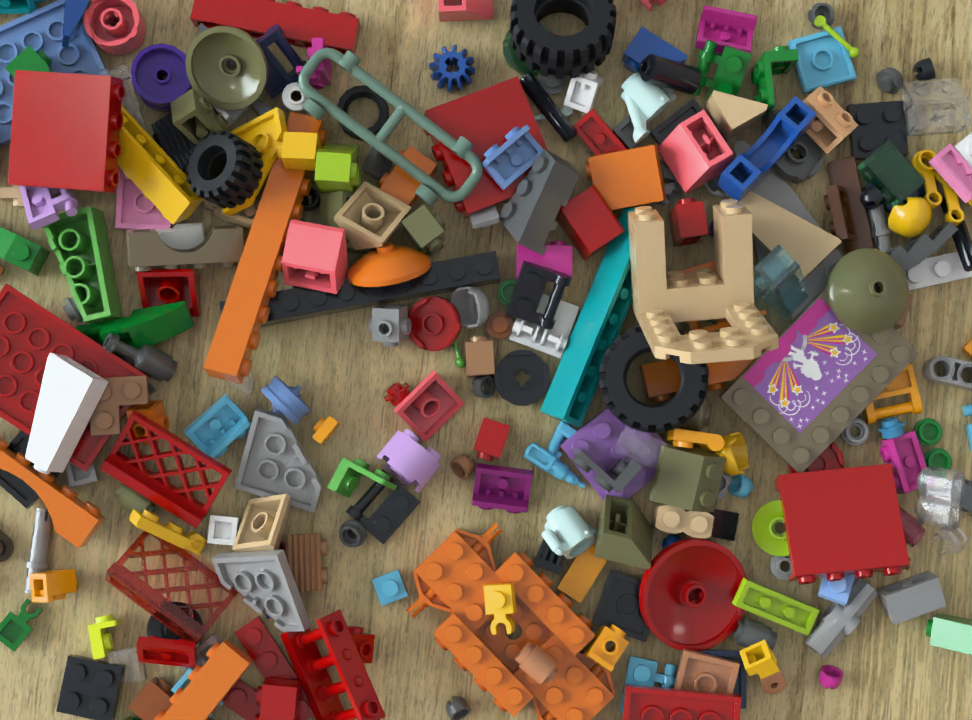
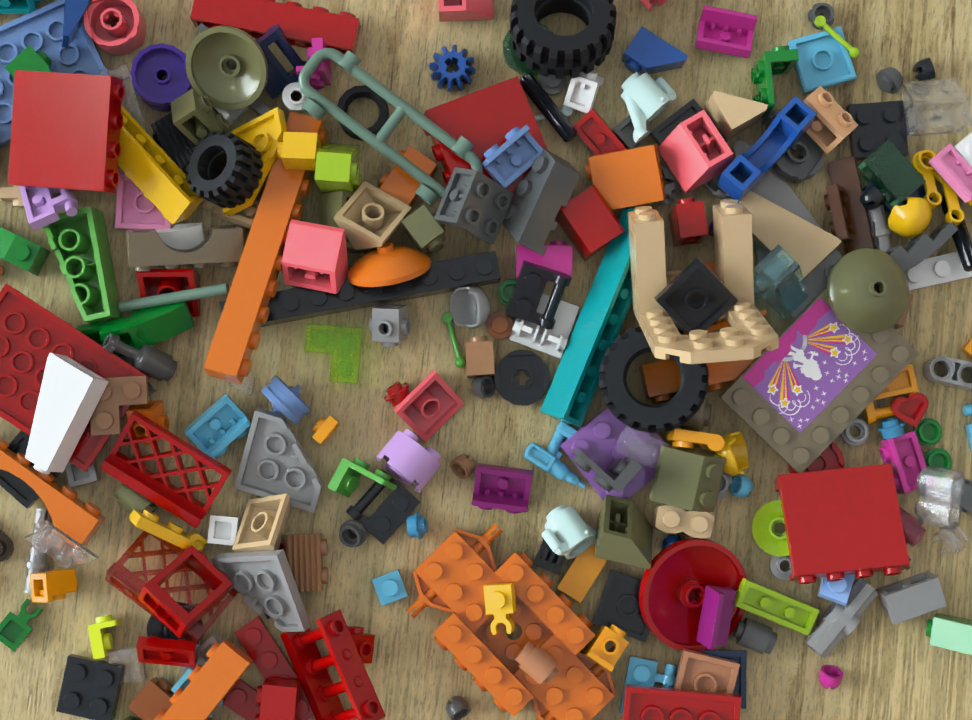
(60, 546): none -> clear hinge
(72, 310): light grey plate -> none
(167, 609): none -> red window
(174, 297): none -> sand green bar
(315, 201): black hinge -> none
(342, 344): none -> clear neon green plate
(376, 164): dark grey plate -> none
(417, 526): none -> dark azure plate
(434, 323): red tile -> none
(474, 204): none -> dark grey bracket
(491, 439): red brick -> none
(670, 74): black brick -> none
(696, 298): none -> black plate
(716, 616): none -> magenta panel
(724, 524): black slope -> none
(730, 68): green plate -> none
(761, 660): yellow leg -> none
(910, 408): none -> red tile

